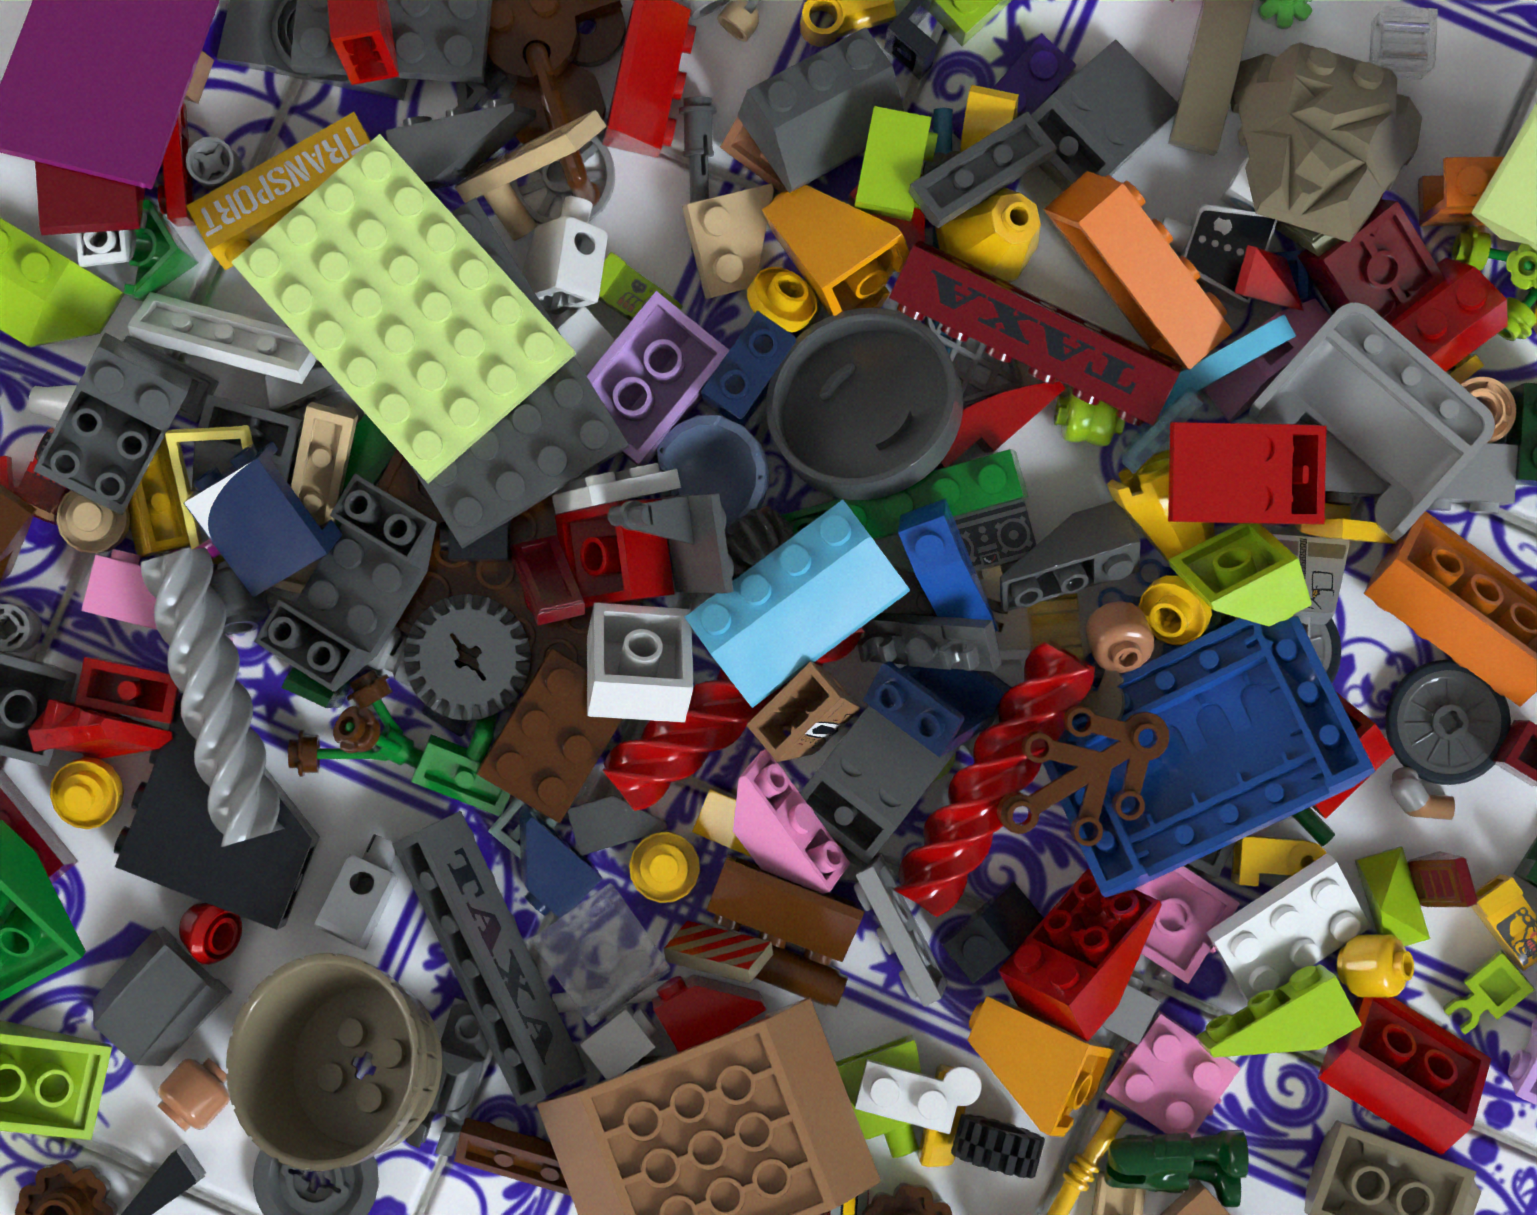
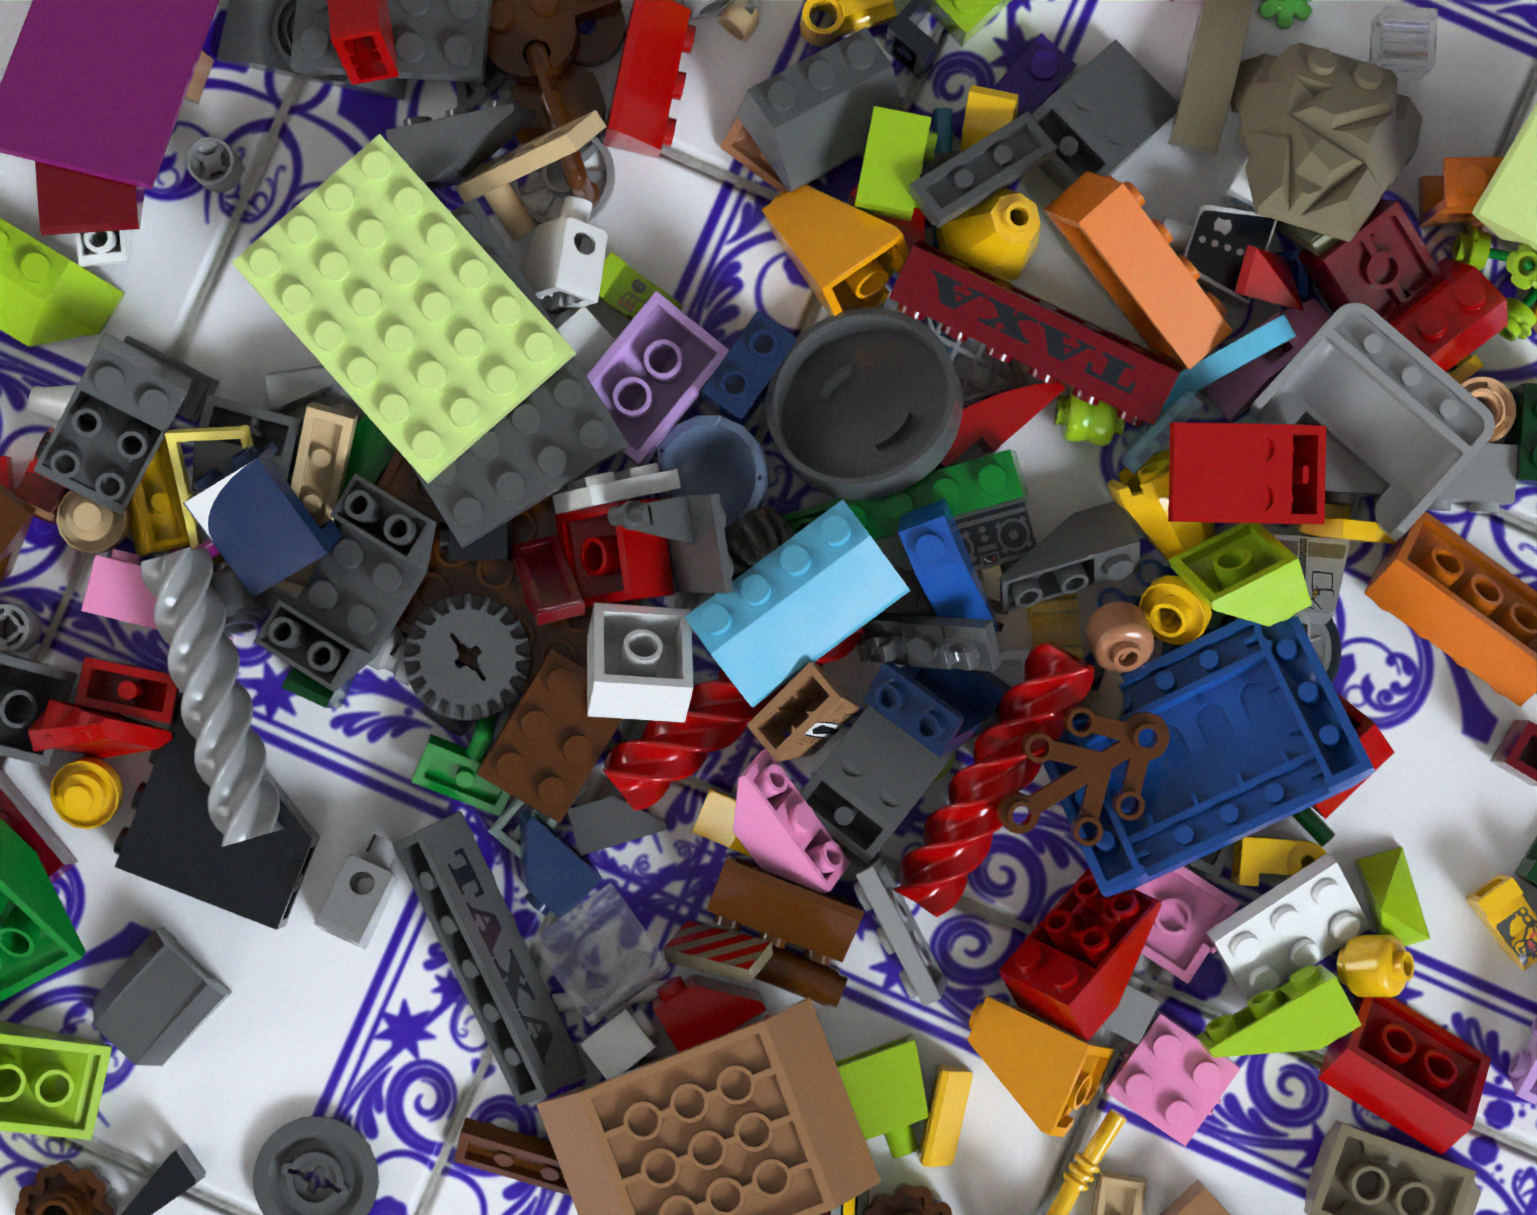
(158, 254): green slope -> none
(178, 182): red plate -> none
(194, 1094): nougat head -> none
(210, 932): red cone -> none
(221, 337): white plate -> none
(255, 201): yellow brick -> none
(296, 1058): dark tan piece -> none
(358, 732): reddish brown plant -> none
(462, 1064): dark grey plate -> none
(664, 867): yellow plate -> none
(698, 143): dark grey pin -> none
(728, 238): tan wing -> none
(783, 298): yellow plate -> none
(916, 1096): white hinge -> none
(992, 932): black slope -> none
(997, 1146): black tyre -> none
(1170, 1160): dark green piece -> none
(1415, 799): light grey arm -> none
(1421, 740): dark grey wheel -> none
(1442, 880): dark red slope -> none
(1495, 987): lime plate -> none

